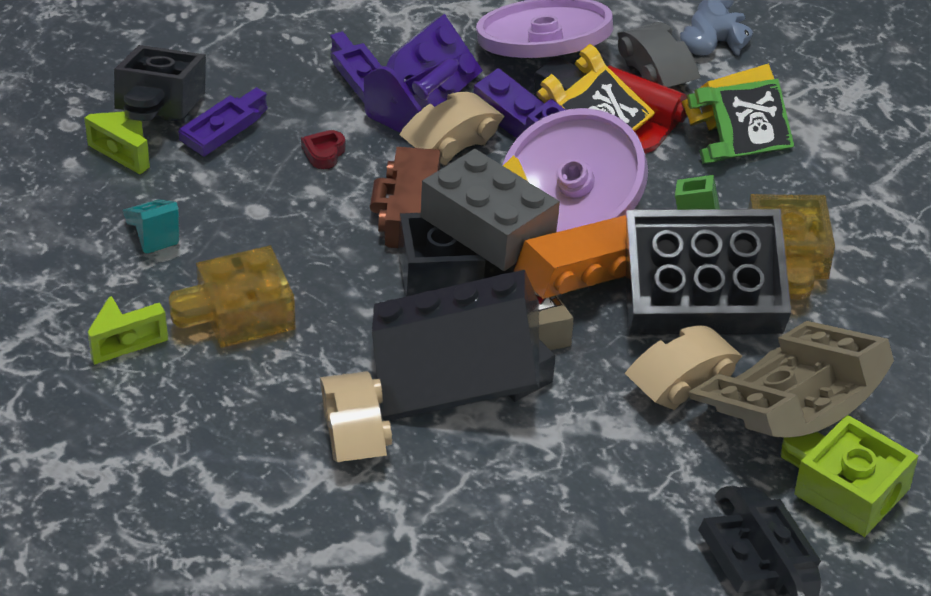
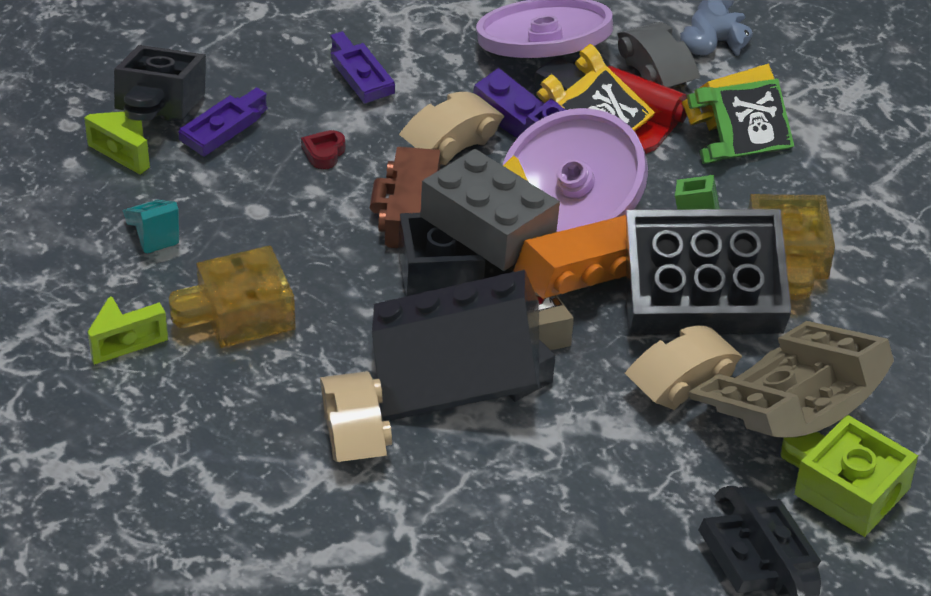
(432, 65): dark purple plate -> none

